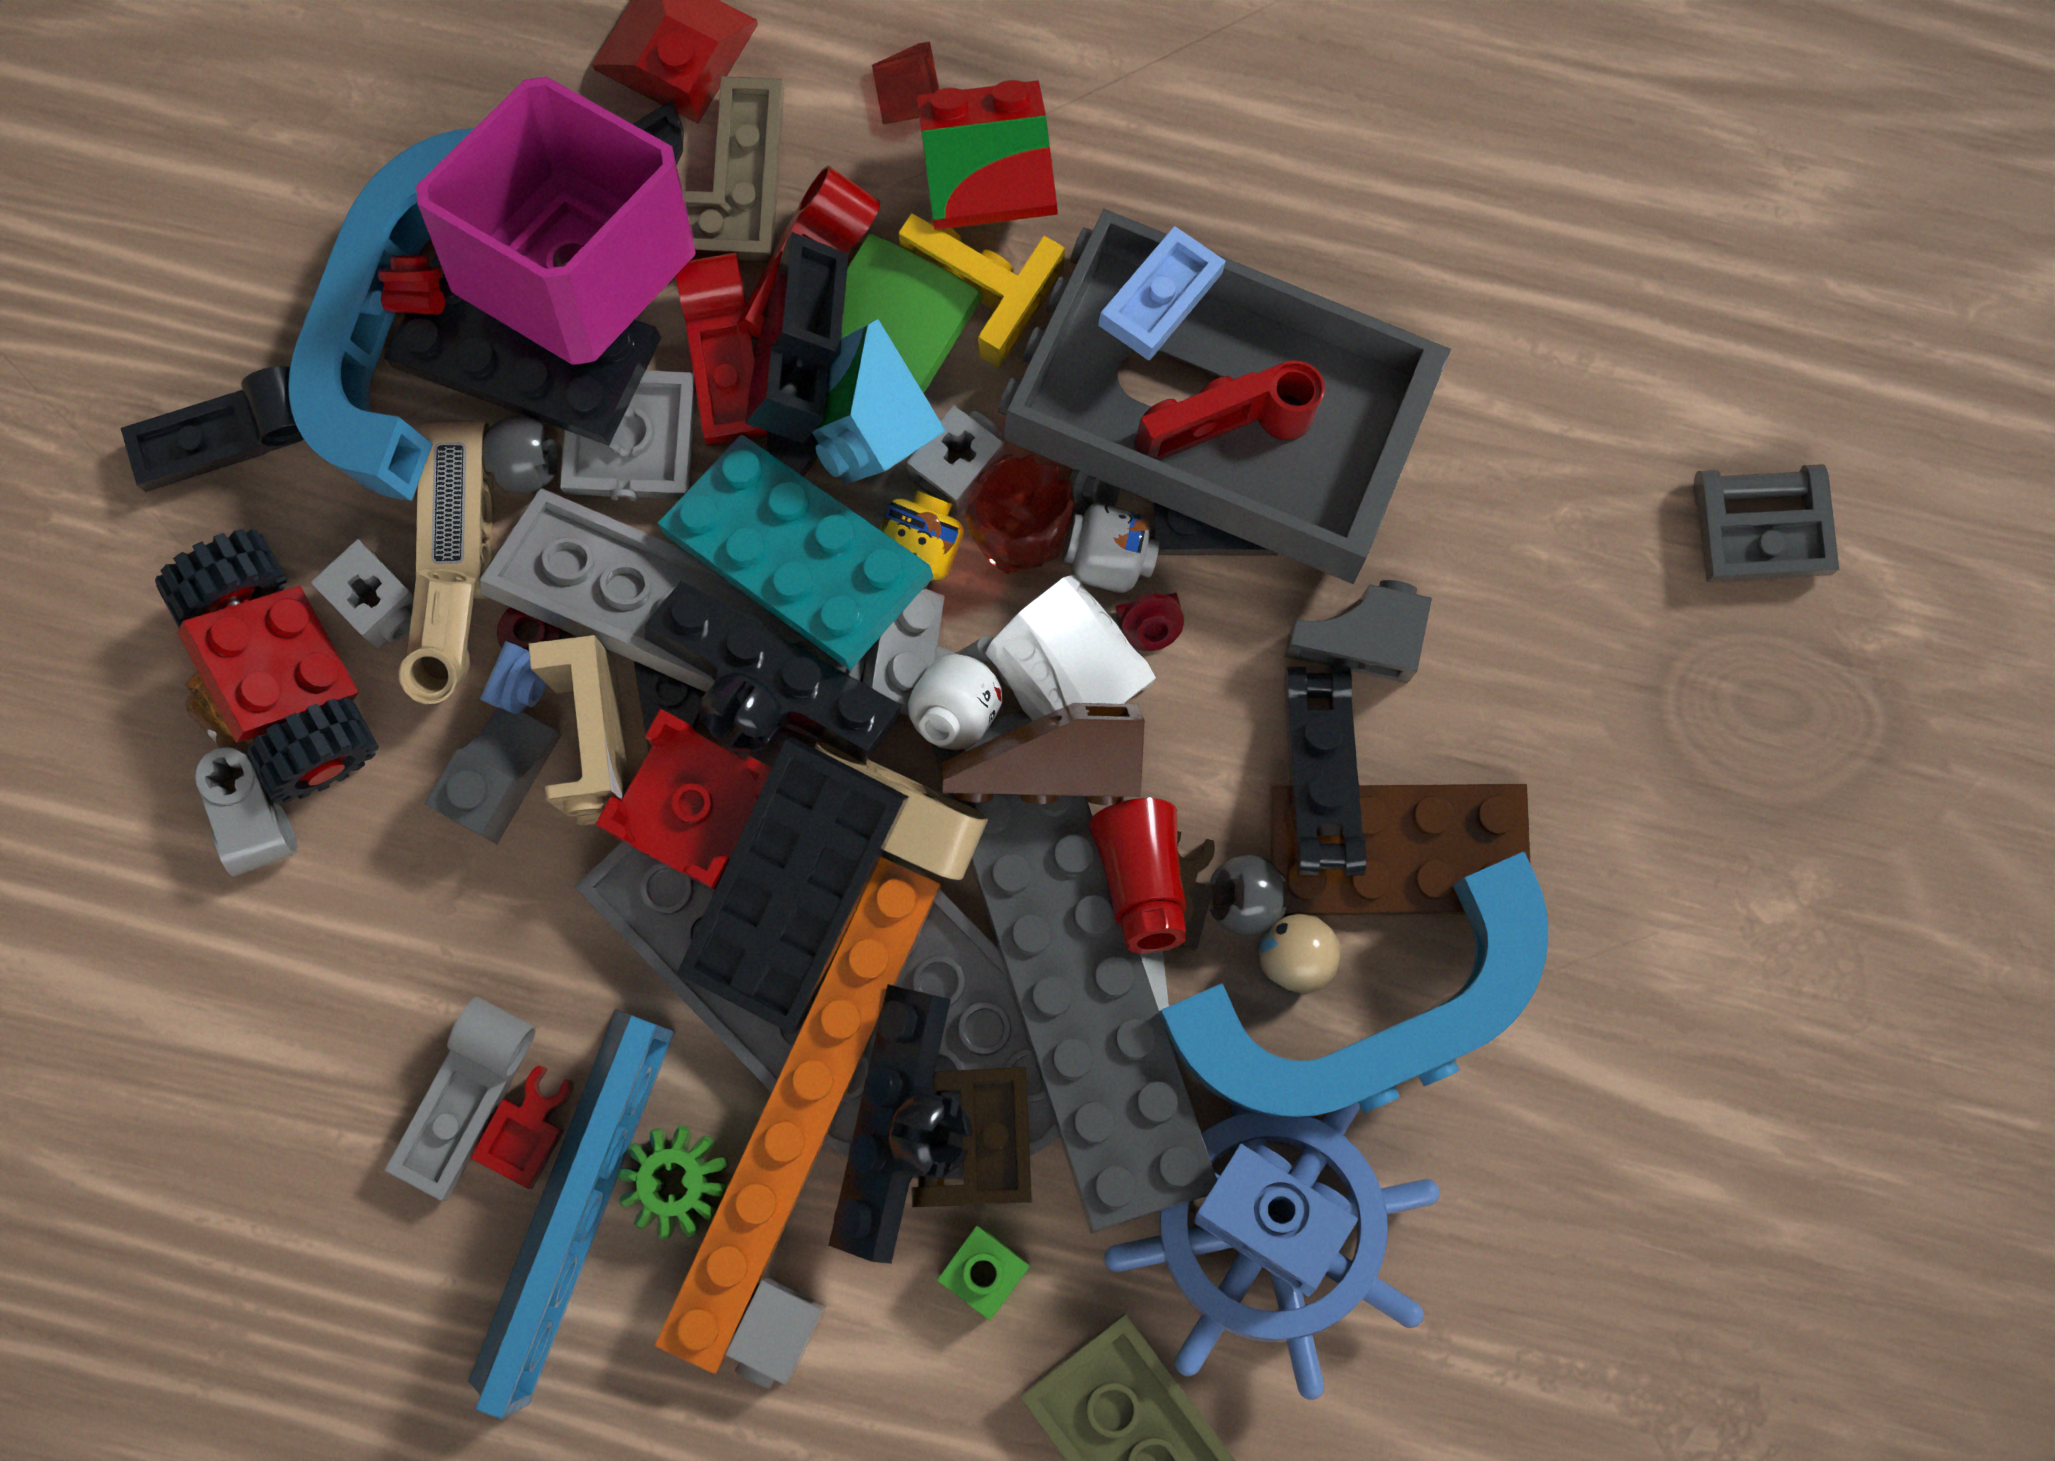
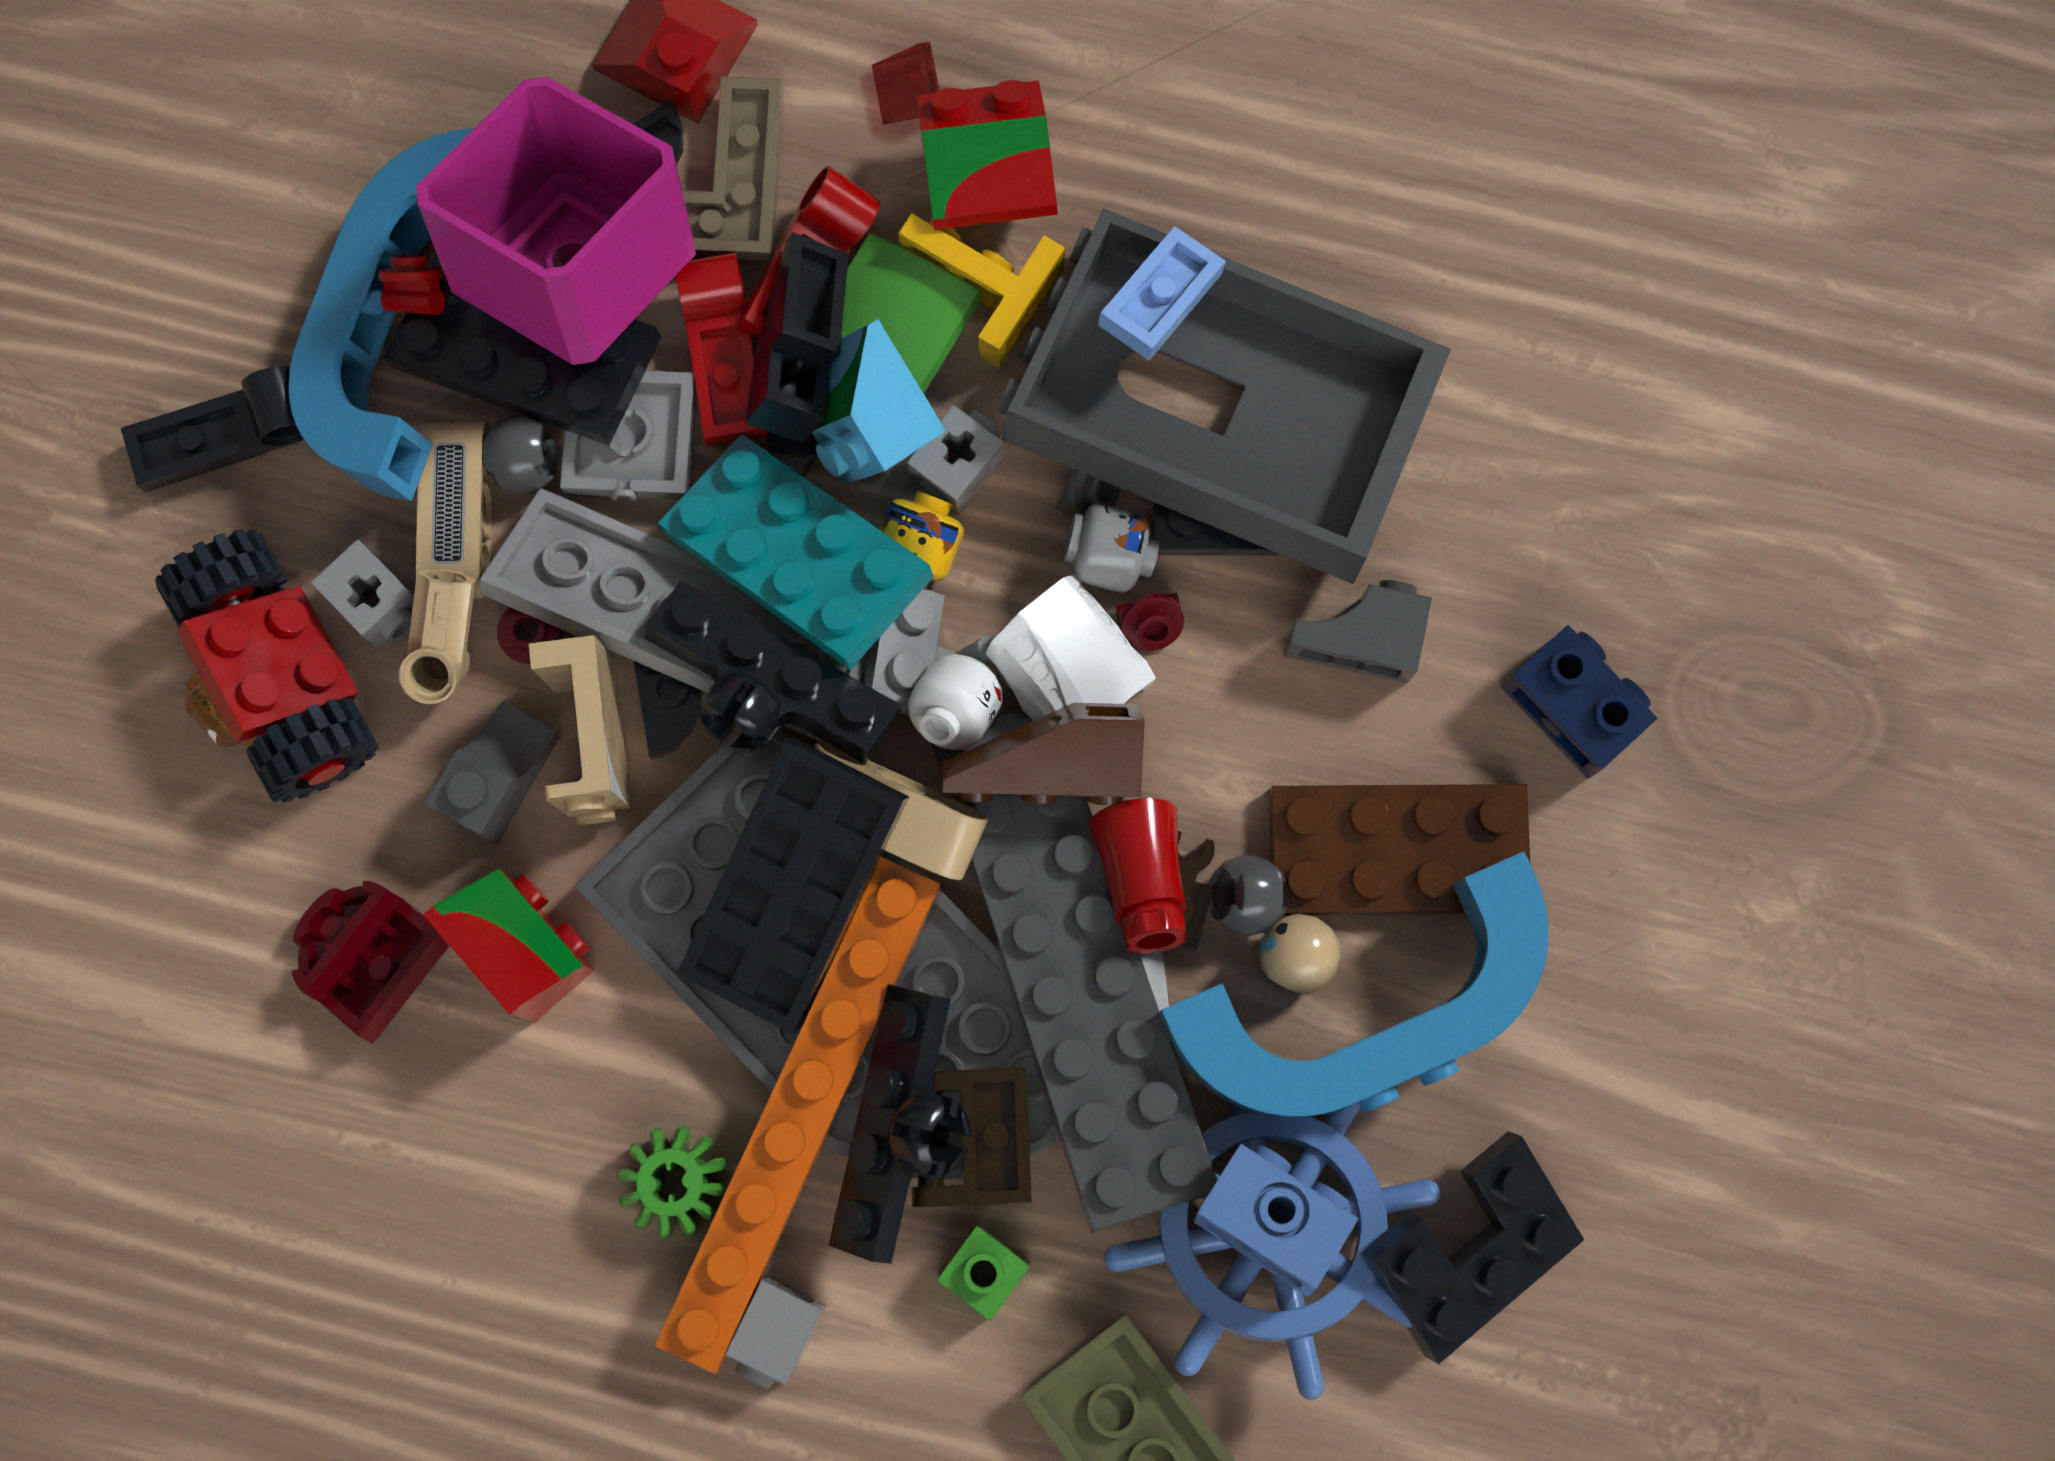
(245, 823): light grey piece -> none
(364, 955): none -> dark red slope
(462, 1099): light grey plate -> none
(512, 681): medium blue plate -> none
(512, 943): none -> red slope
(521, 1136): red plate -> none
(568, 1214): dark azure arch -> none
(686, 801): red panel -> none
(1019, 512): clear red hair -> none
(1230, 404): red plate -> none
(1324, 772): black plate -> none
(1461, 1294): none -> black plate
(1580, 701): none -> dark blue brick
(1767, 542): dark grey plate -> none

